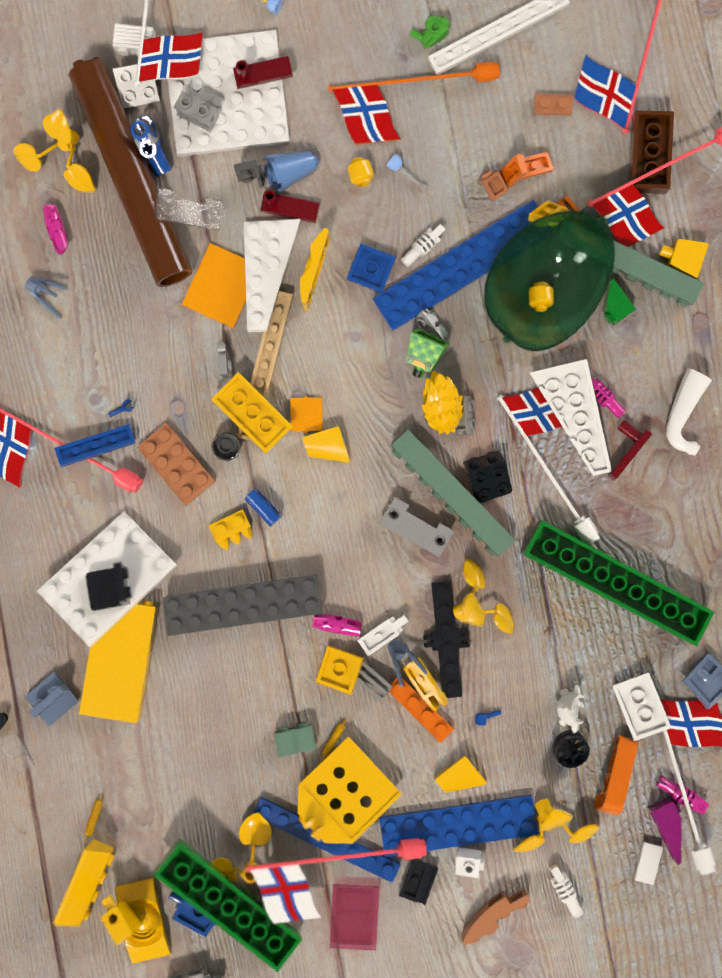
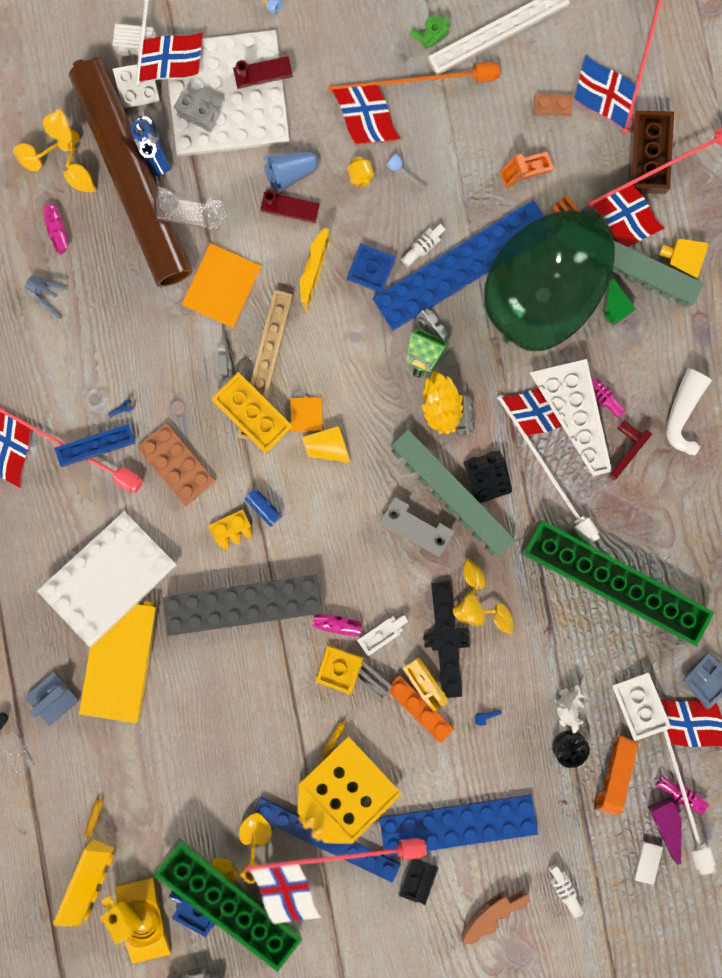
(109, 587): black bracket -> none
(226, 446): dark grey hair -> none
(248, 171): dark grey bracket -> none
(266, 261): white wing -> none
(294, 739): sand green brick -> none
(354, 917): clear pink piece -> none
(397, 652): sand blue plant -> none
(459, 776): yellow slope -> none
(469, 862): white brick -> none
(493, 184): nougat bracket -> none
(541, 296): yellow head -> none
(545, 209): yellow plate -> none
(551, 819): yellow plant -> none

